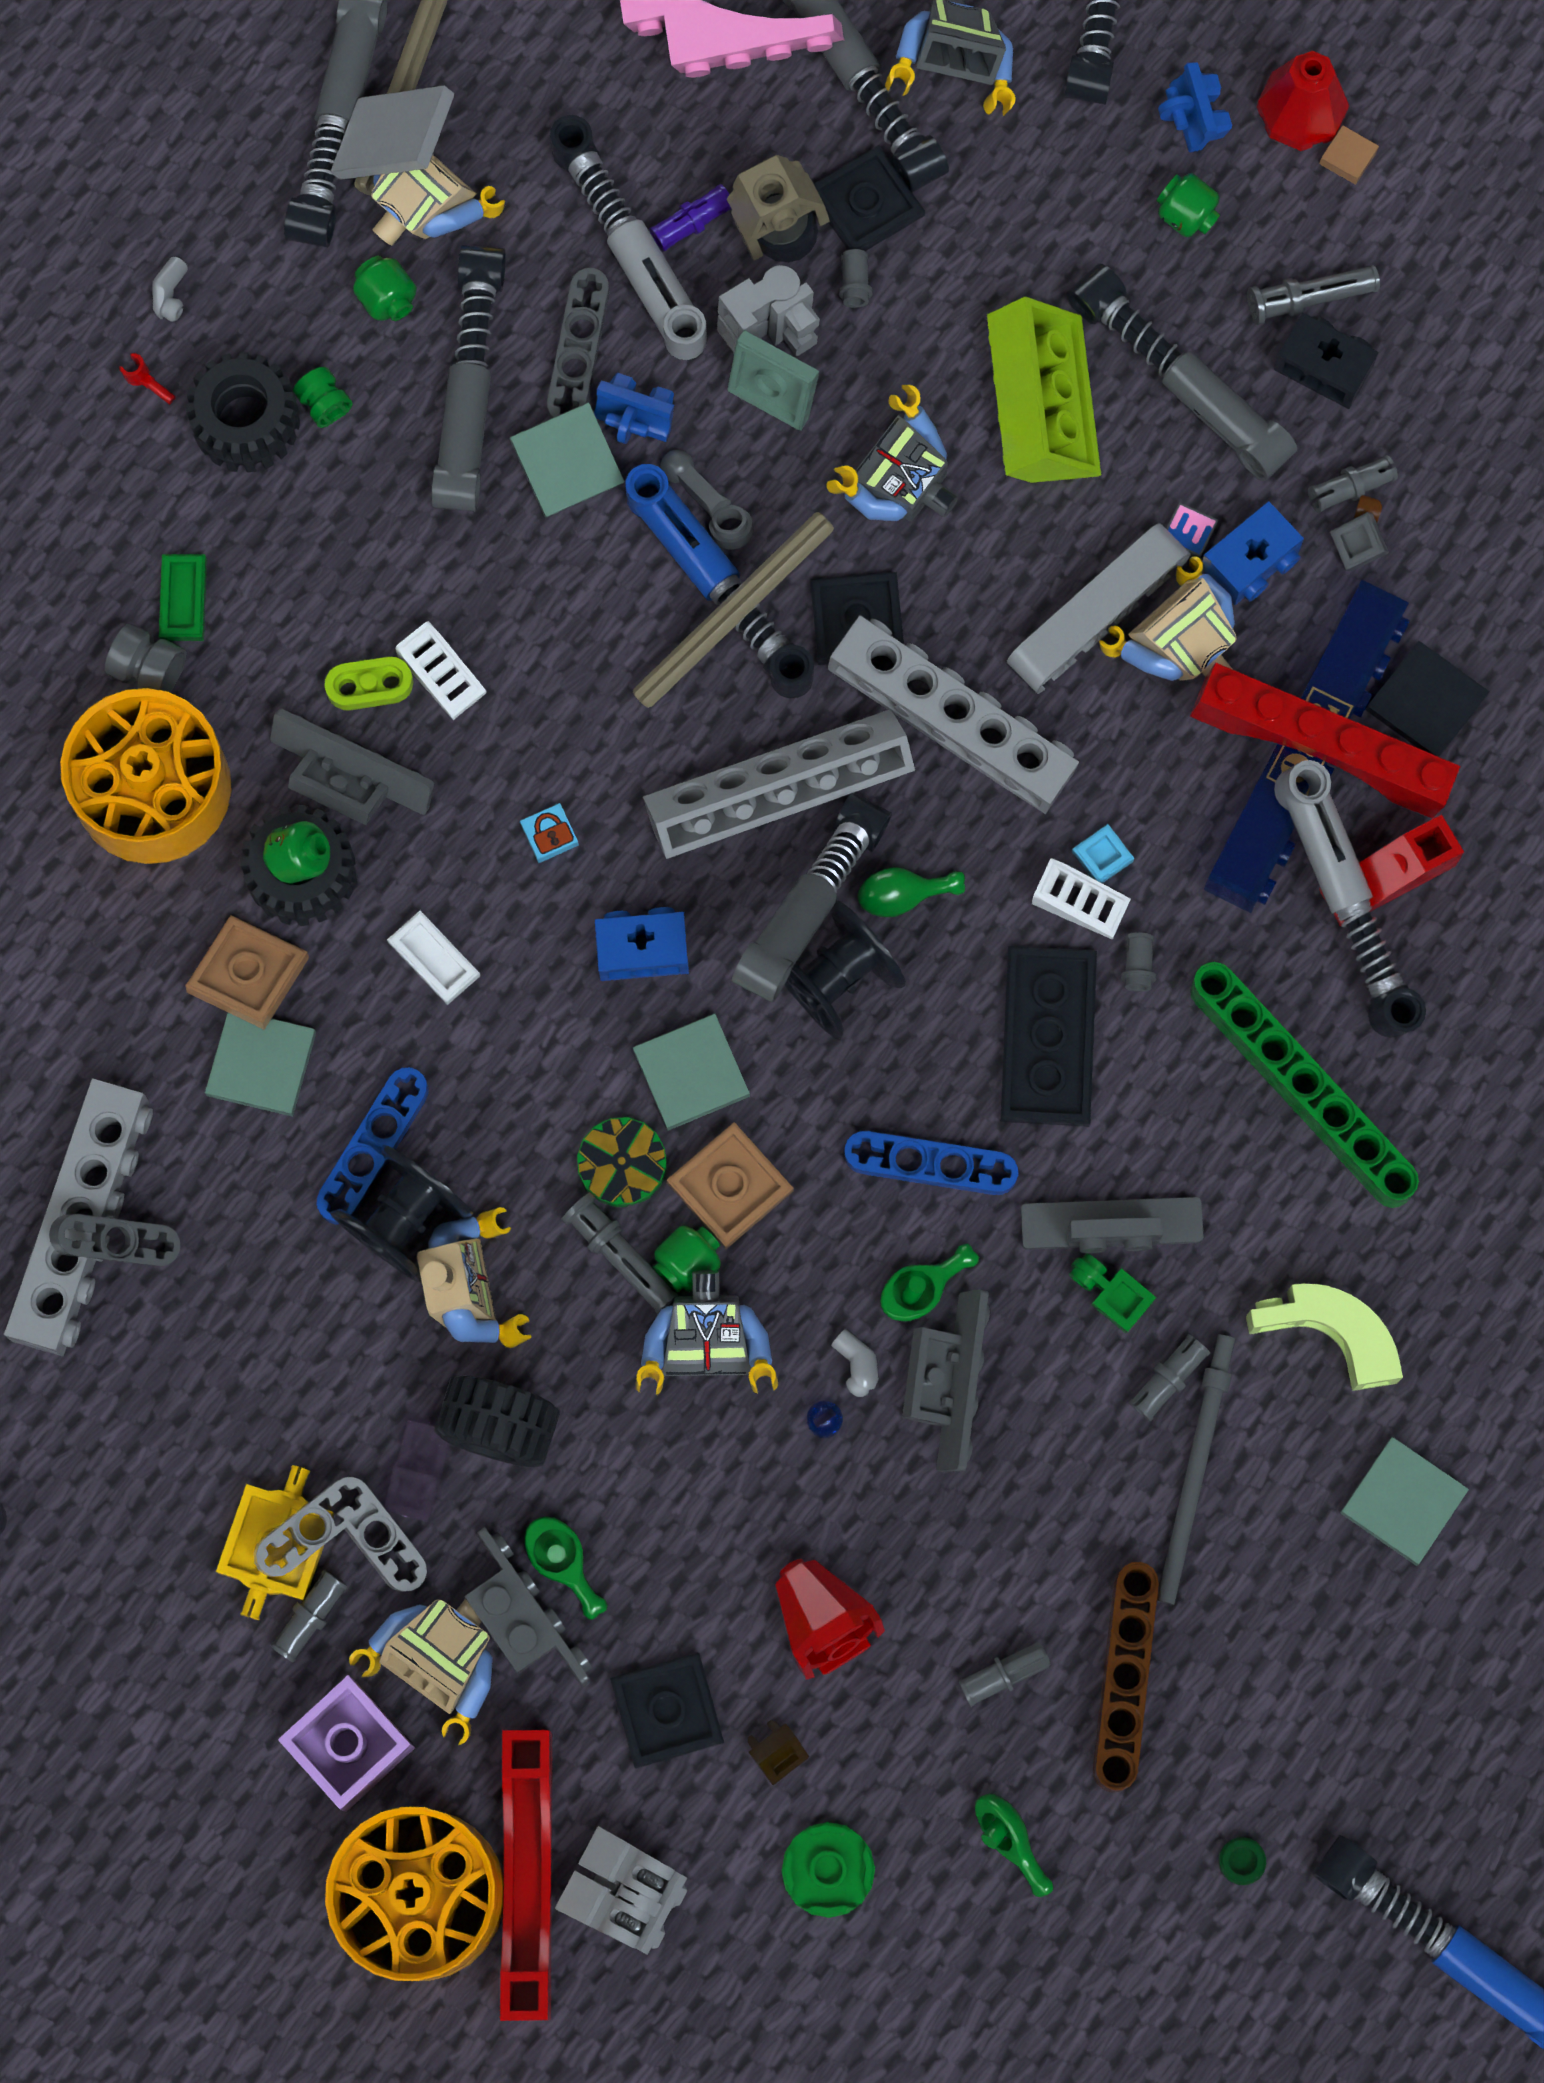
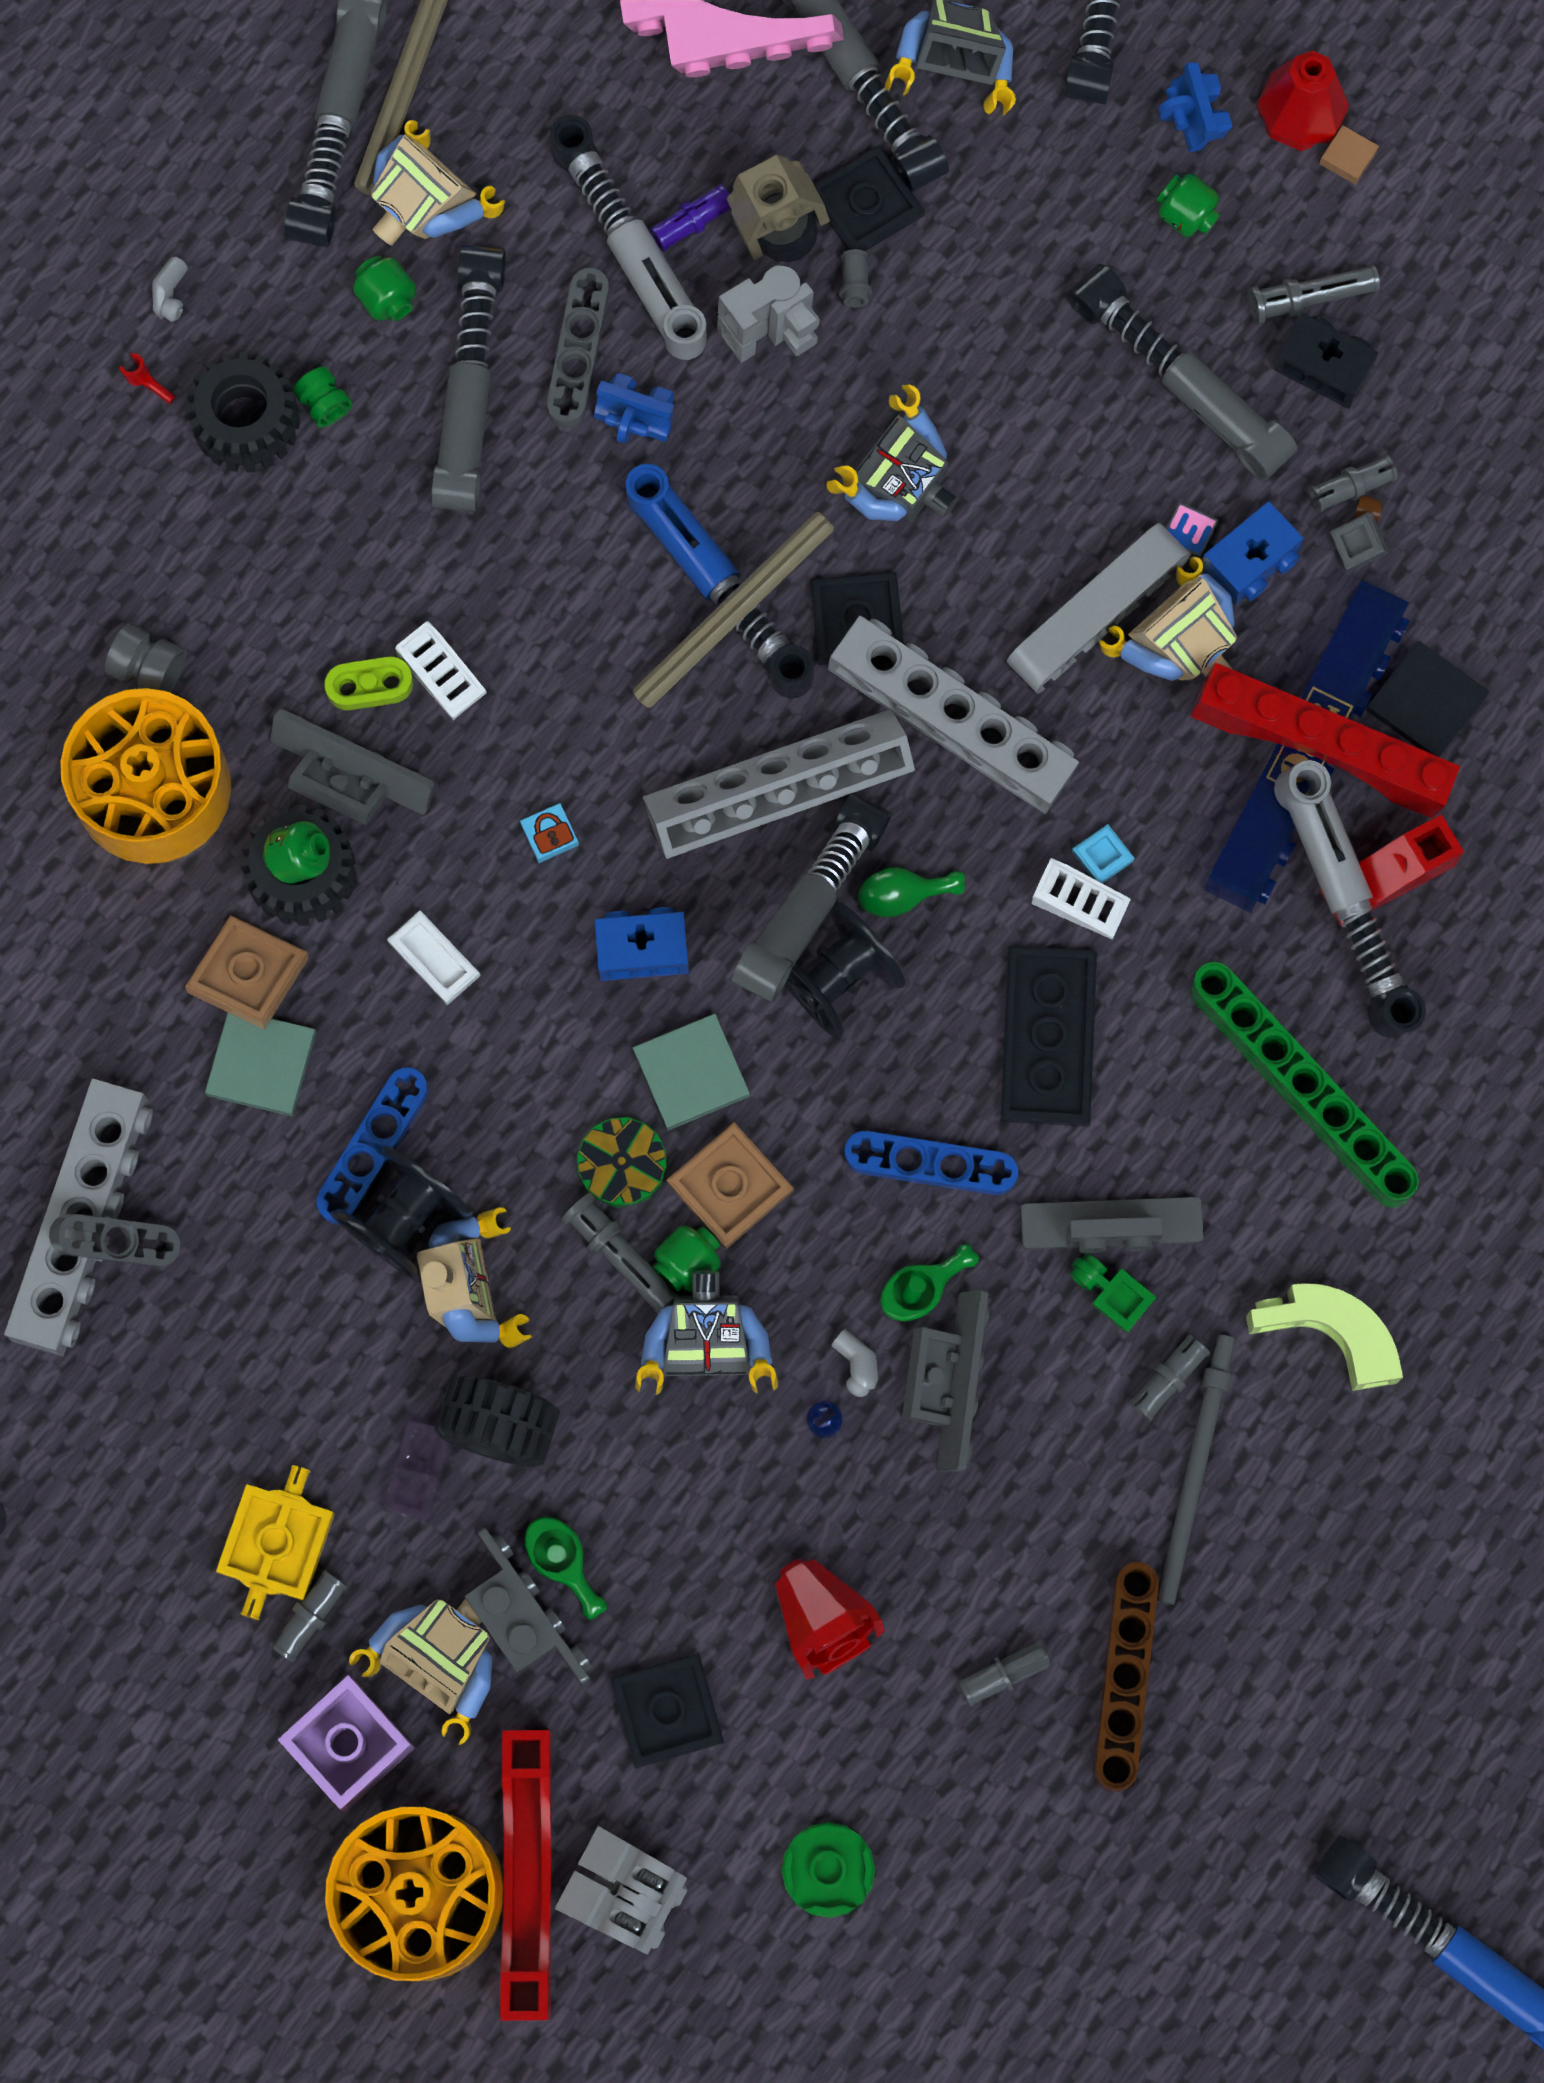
(183, 597): green tile -> none
(354, 1523): light grey beam -> none
(392, 132): light grey tile -> none
(566, 460): sand green tile -> none
(680, 469): dark grey piece -> none
(772, 380): sand green tile -> none
(778, 1752): dark brown tile -> none
(1017, 1846): green piece -> none
(1043, 392): lime slope -> none
(1139, 955): dark grey pin -> none
(1242, 1861): dark green tile -> none
(1404, 1501): sand green tile -> none

